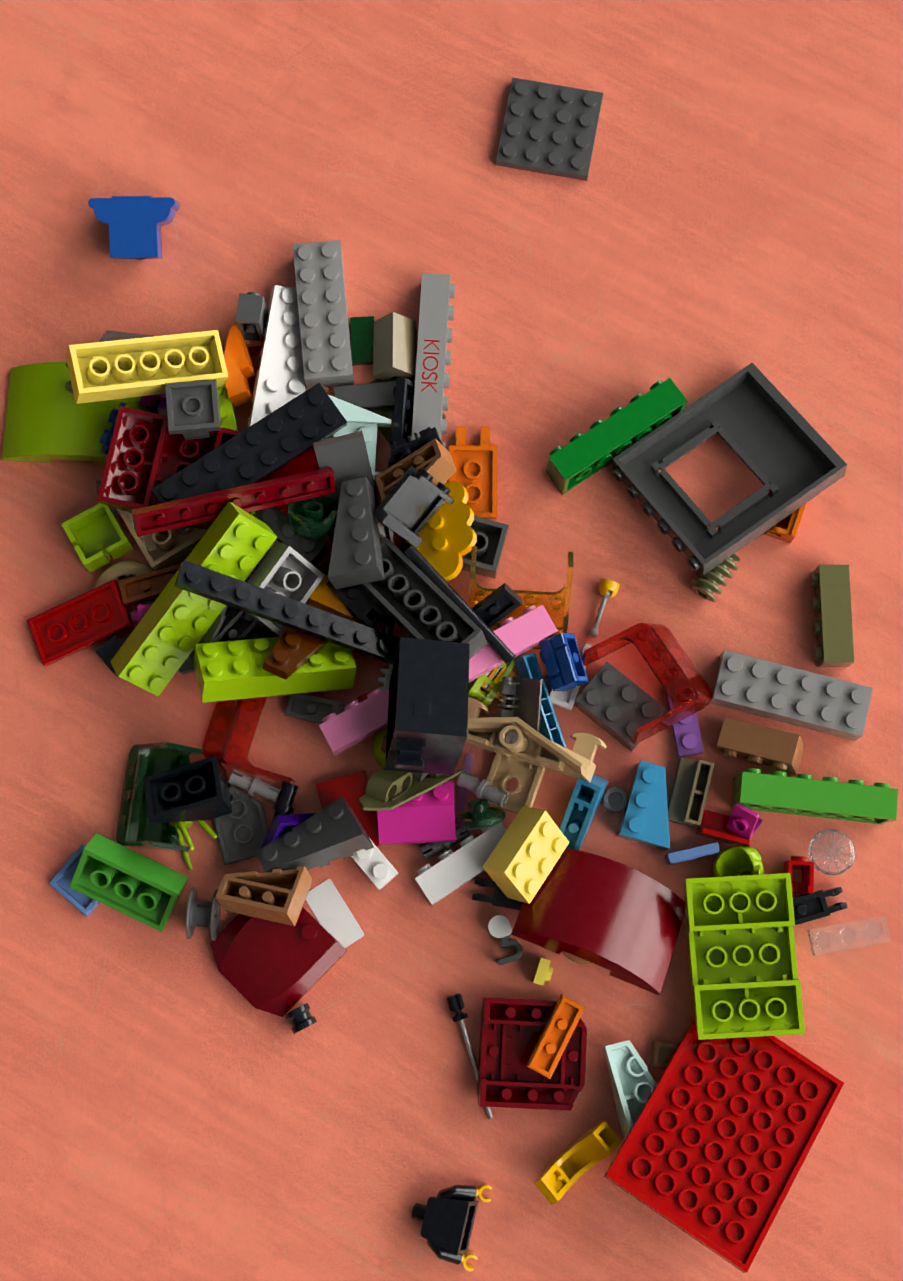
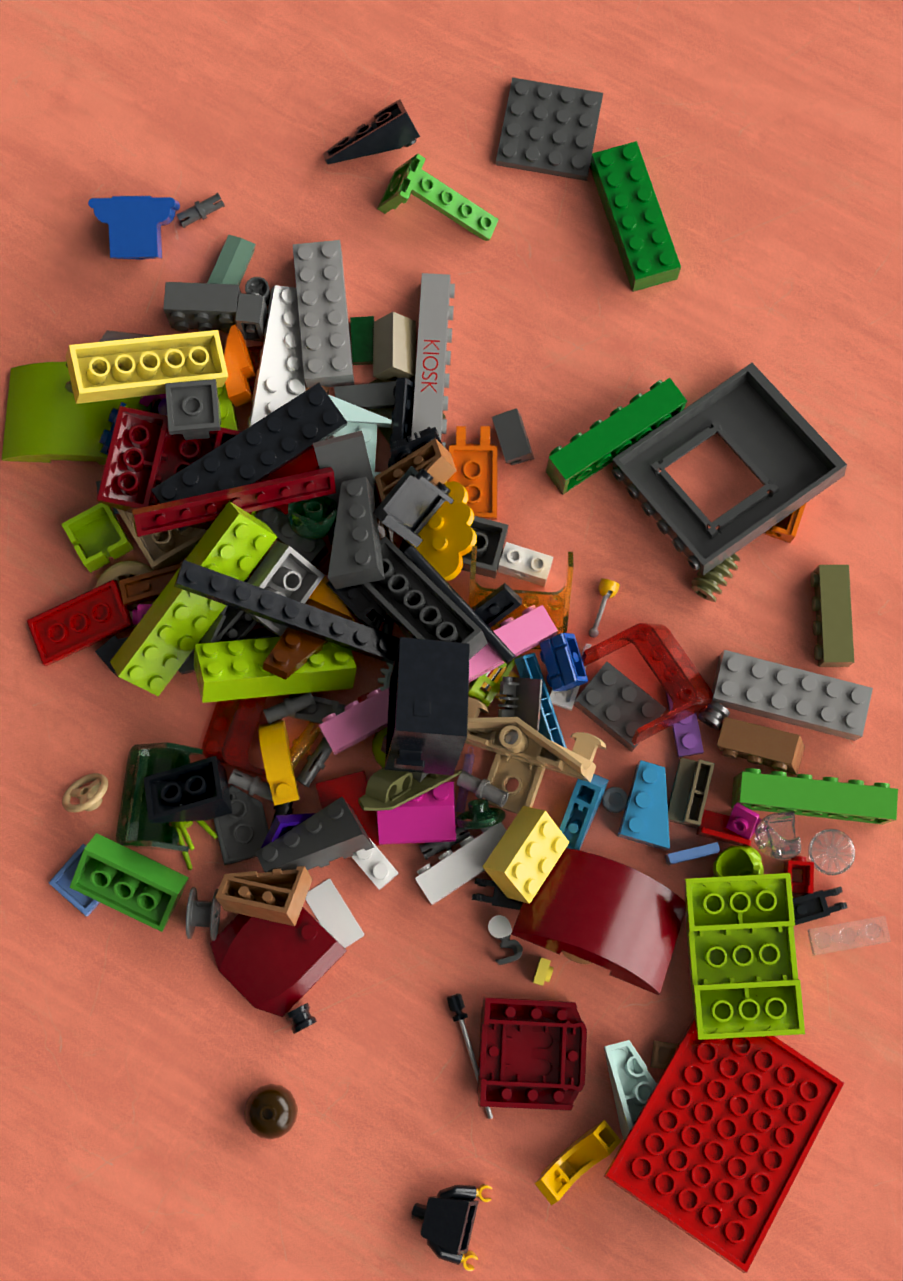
(89, 796): none -> tan piece
(200, 210): none -> dark grey pin
(201, 306): none -> dark grey brick
(232, 261): none -> sand green piece
(260, 286): none -> dark grey wheel
(271, 1111): none -> dark brown cylinder
(277, 762): none -> yellow arch
(289, 707): none -> dark grey pin
(302, 745): none -> clear yellow pin
(307, 776): none -> dark grey pin
(388, 132): none -> black wedge
(413, 180): none -> bright green bracket
(513, 437): none -> dark grey hinge
(525, 564): none -> white brick
(555, 1036): orange tile -> none
(635, 216): none -> green brick
(714, 715): none -> flat silver wheel
(777, 836): none -> clear piece

